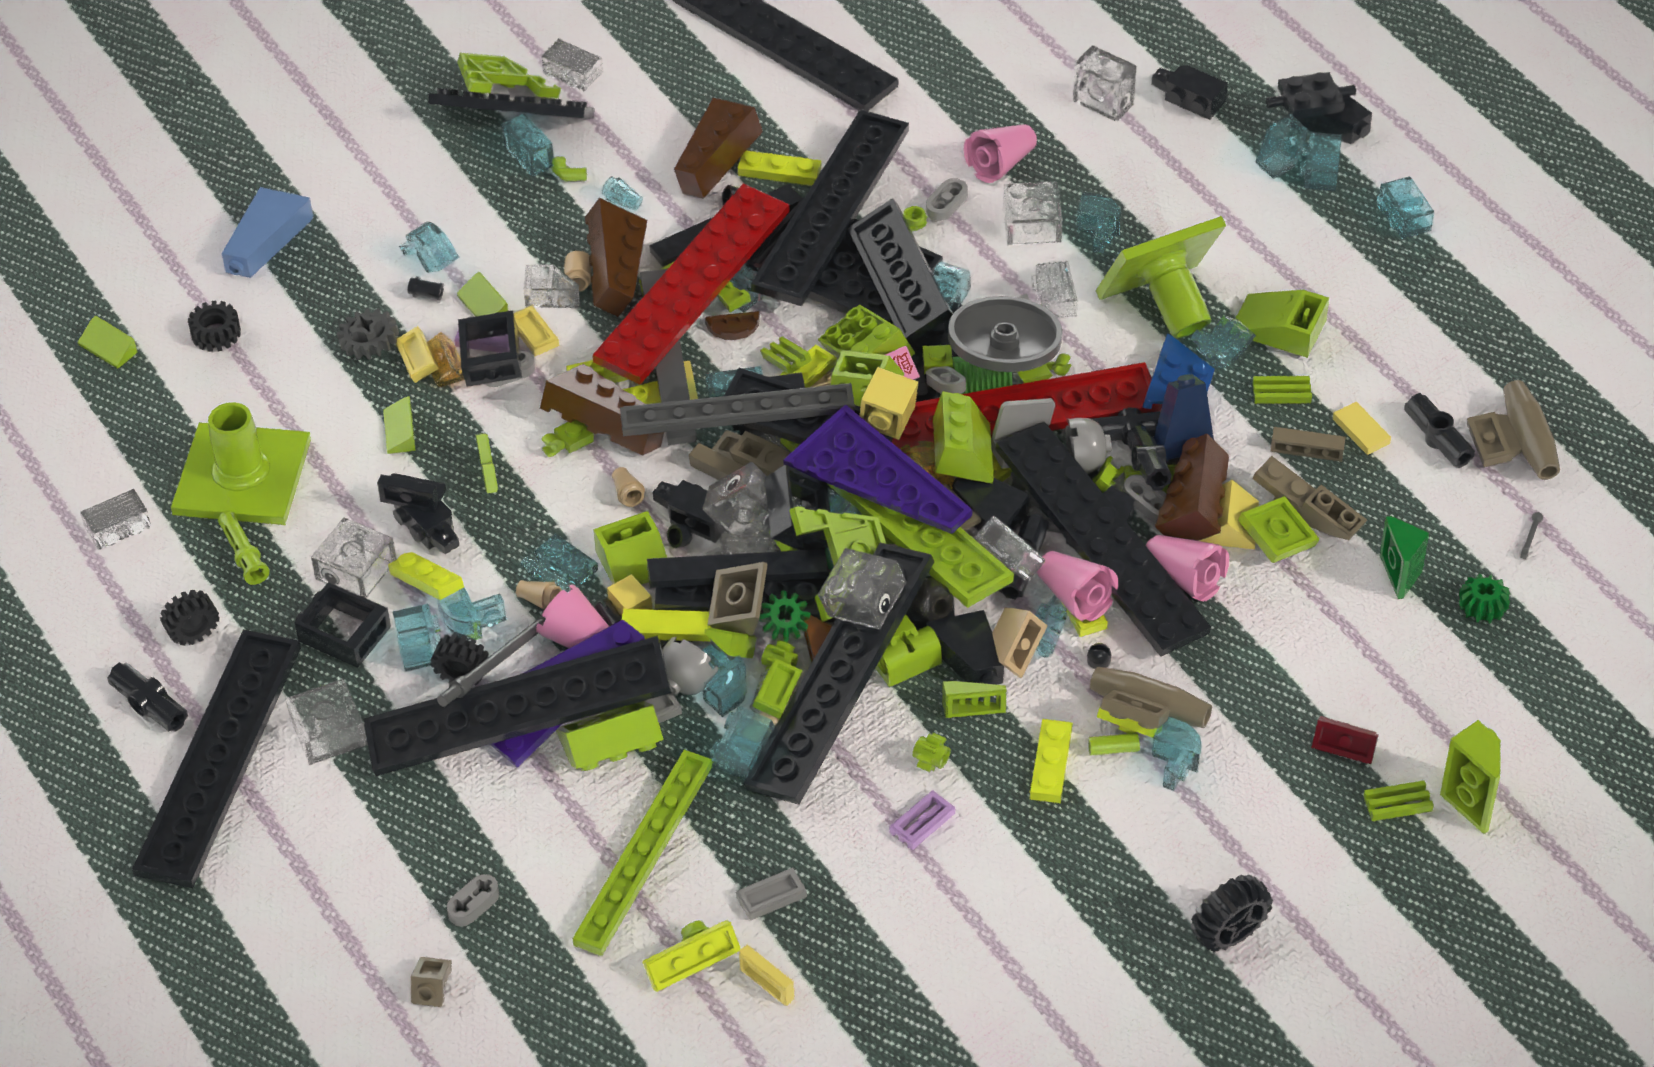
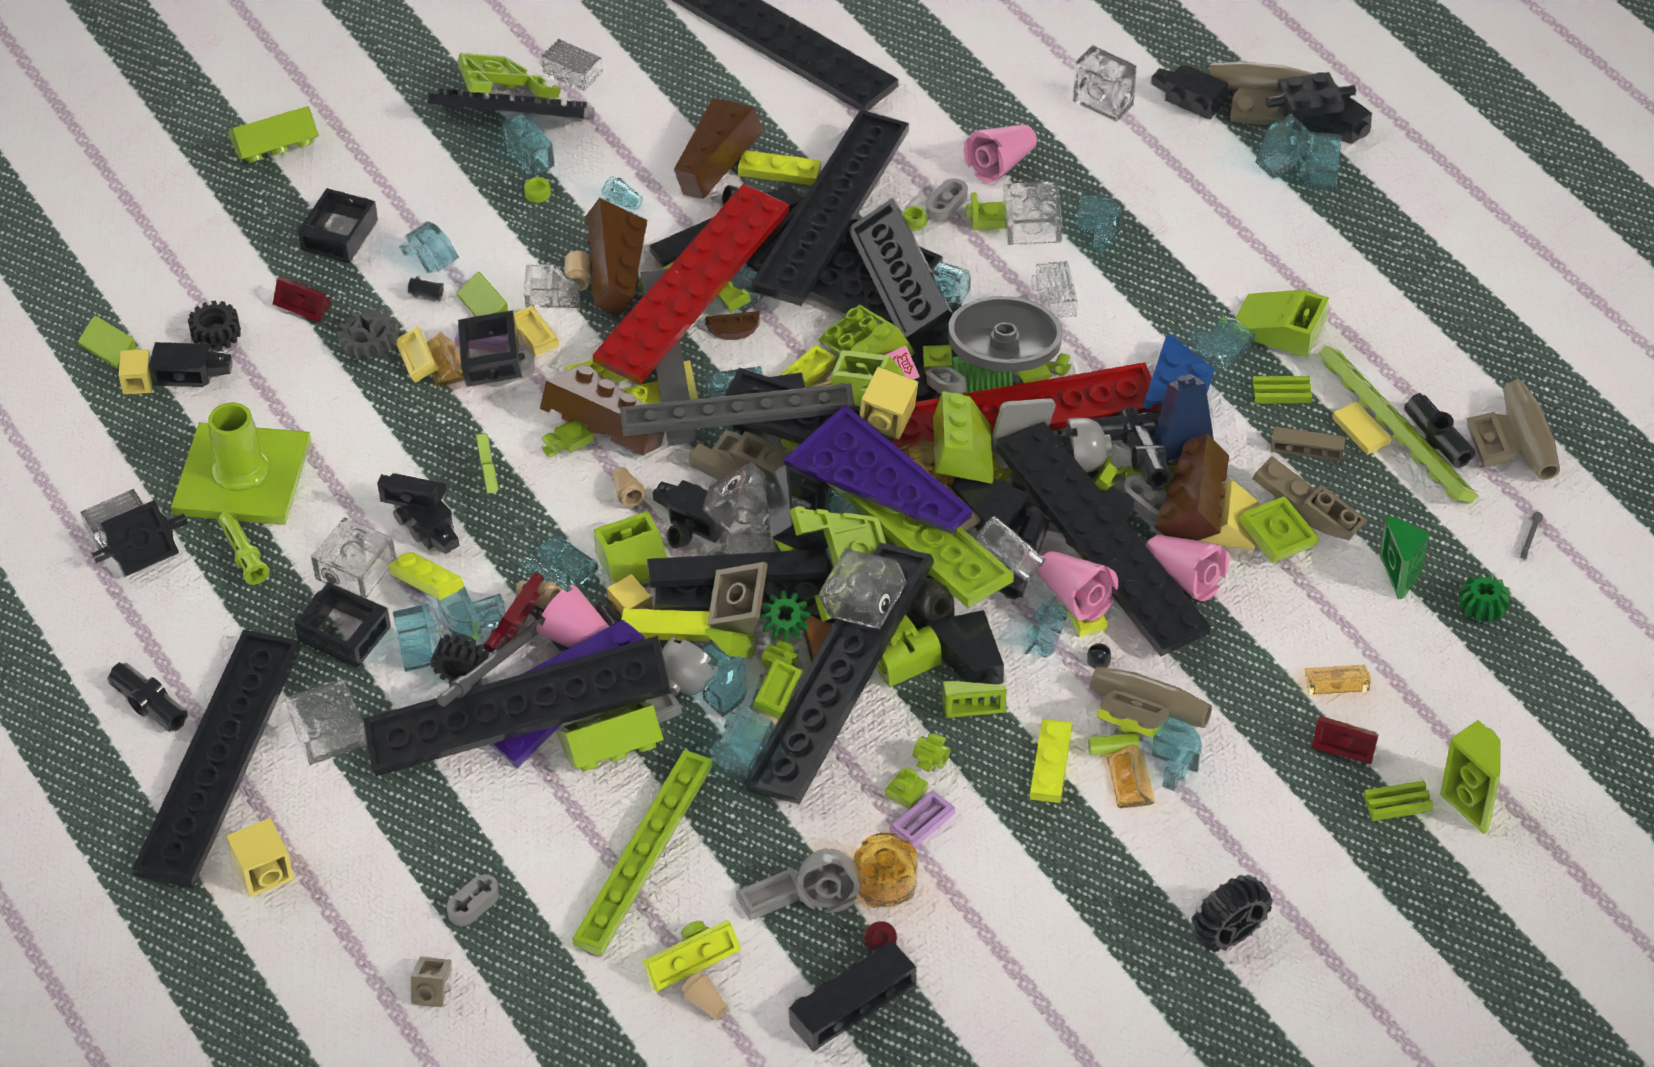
(135, 372): none -> light yellow brick
(139, 538): none -> black plate
(186, 364): none -> black hinge
(201, 616): black tyre -> none
(260, 857): none -> light yellow head
(265, 229): medium blue slope -> none
(274, 134): none -> lime slope
(300, 299): none -> dark red plate
(331, 244): none -> black window
(399, 427): lime slope -> none
(516, 614): none -> dark red plate
(537, 190): none -> lime tile
(565, 172): lime arm -> none
(704, 995): none -> tan cone
(766, 975): light yellow tile -> none
(790, 352): lime tile -> none
(828, 880): none -> light grey cylinder
(852, 995): none -> black brick
(879, 934): none -> dark red plate
(886, 870): none -> clear yellow brick
(906, 788): none -> lime tile
(985, 215): none -> lime bracket
(1017, 638): tan slope -> none
(1130, 778): none -> clear yellow slope
(1166, 268): lime piece -> none
(1252, 85): none -> dark tan plate
(1337, 679): none -> clear yellow slope
(1403, 431): none -> lime plate
(1405, 207): clear light blue brick -> none

